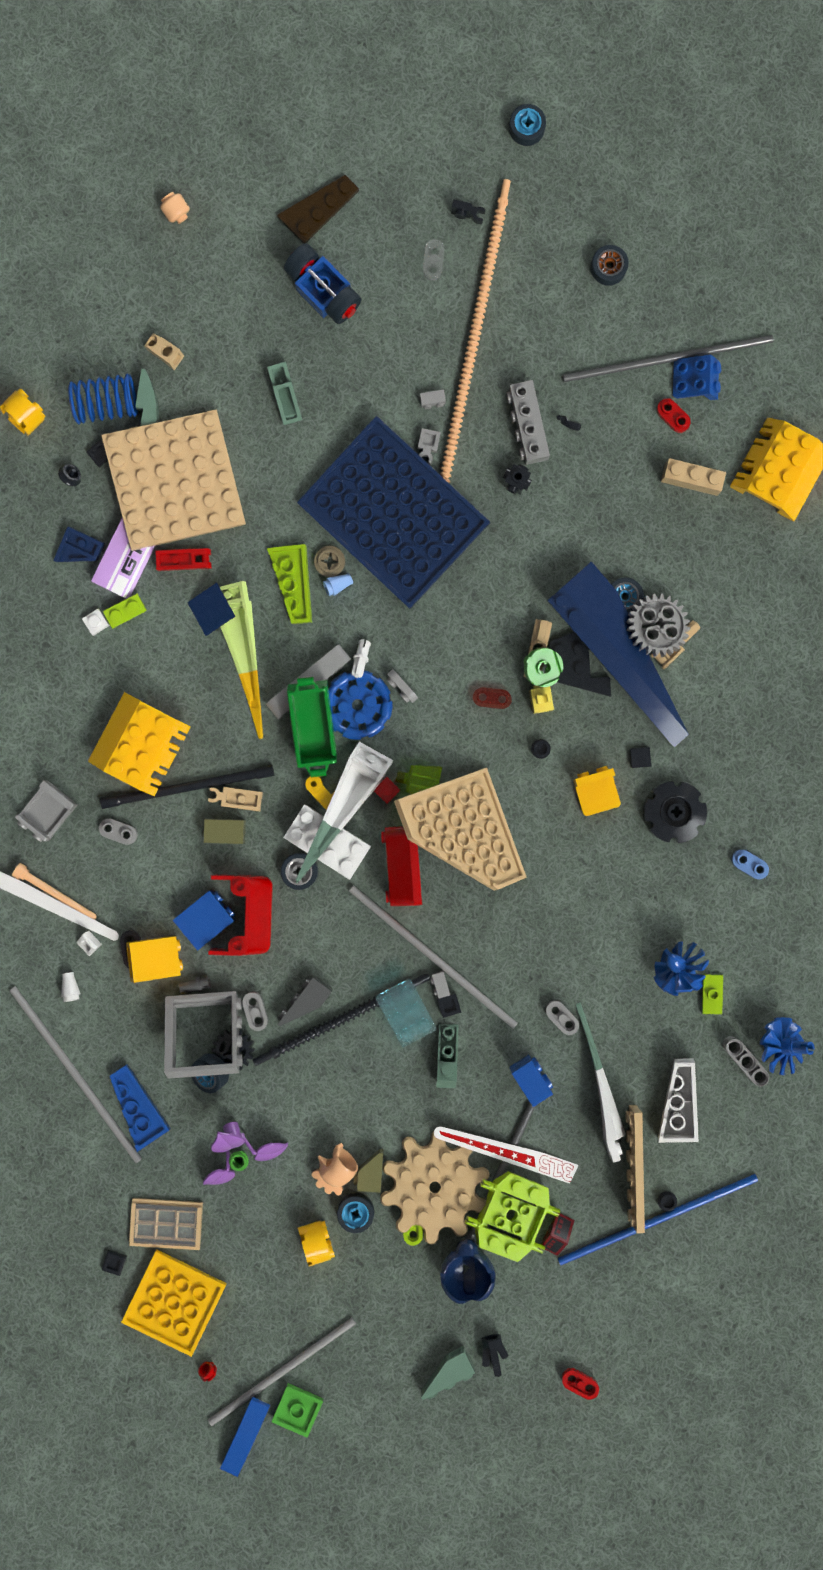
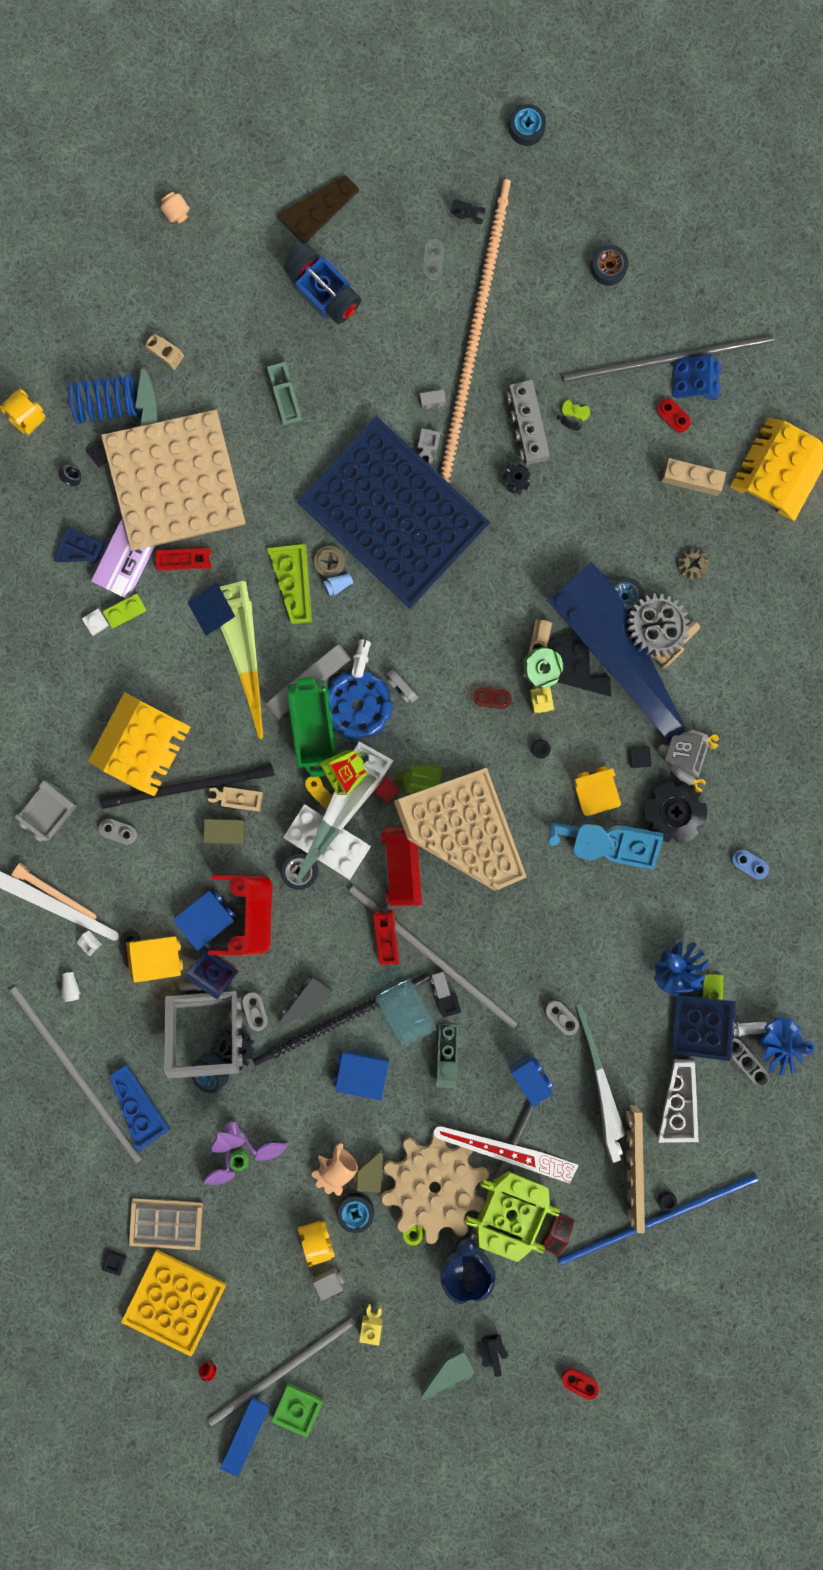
(211, 974): none -> dark blue plate
(329, 1283): none -> light grey brick
(345, 770): none -> lime torso
(361, 1075): none -> blue brick
(371, 1327): none -> light yellow brick
(386, 937): none -> red plate
(576, 411): none -> lime piece
(632, 845): none -> dark azure plate
(687, 755): none -> light grey torso
(693, 573): none -> dark tan gear
(704, 1027): none -> dark blue plate
(749, 1028): none -> white piece

